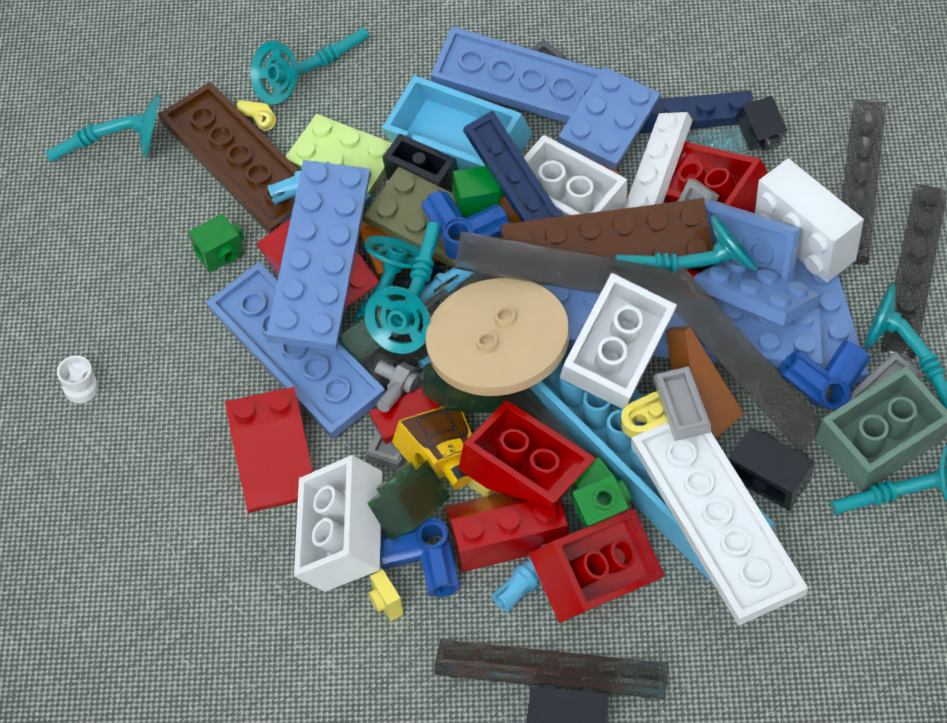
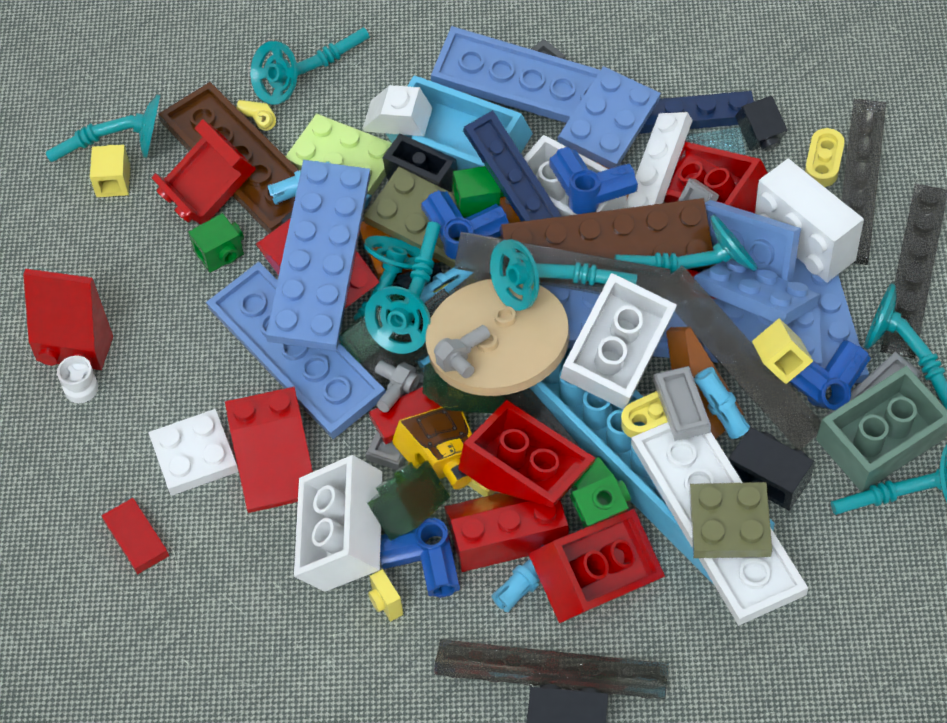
(65, 318): none -> red slope
(110, 170): none -> light yellow brick
(135, 536): none -> red tile
(193, 452): none -> white plate
(205, 176): none -> red panel
(398, 111): none -> white slope
(452, 354): none -> light grey piece
(529, 271): none -> teal dish
(587, 187): none -> blue piece
(721, 403): none -> medium azure pin
(730, 520): none -> olive plate
(782, 351): none -> light yellow brick
(822, 159): none -> light yellow plate

